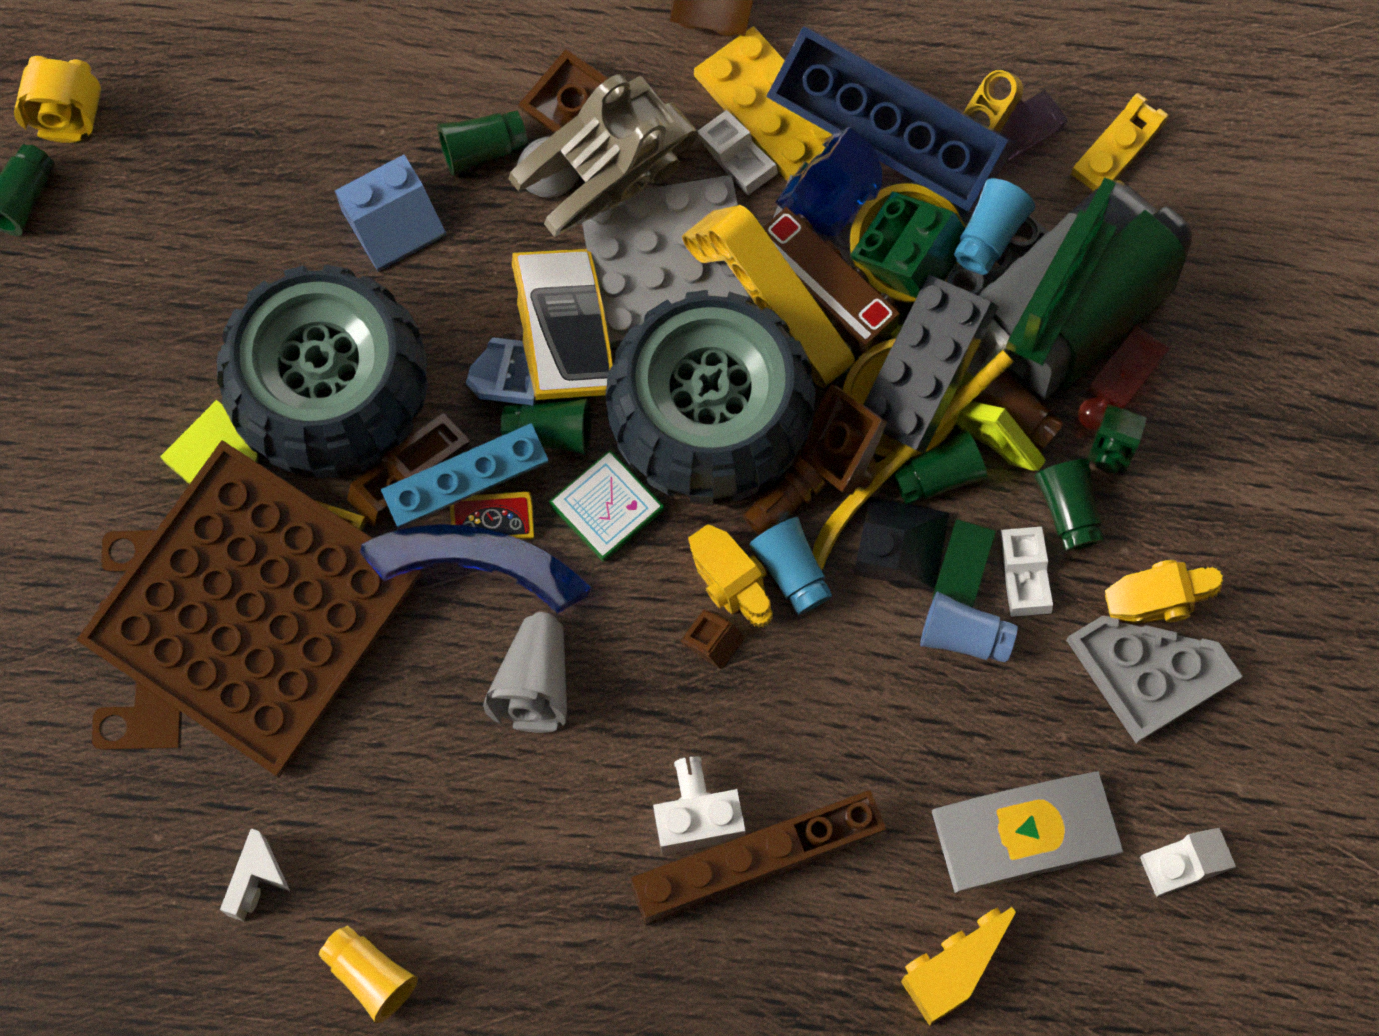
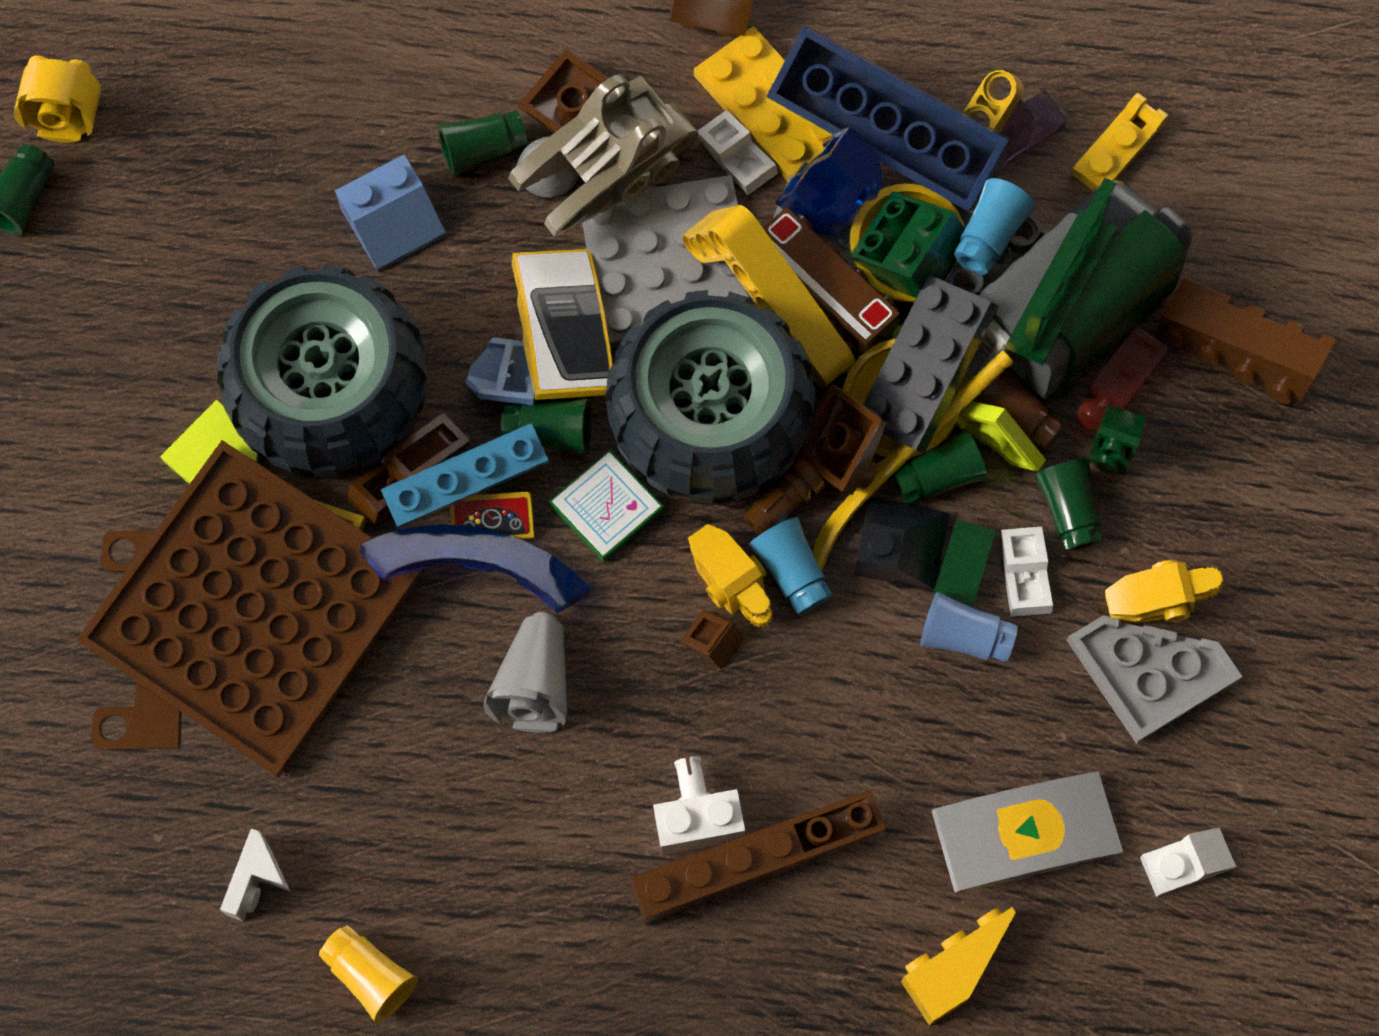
(1244, 341): none -> reddish brown wedge

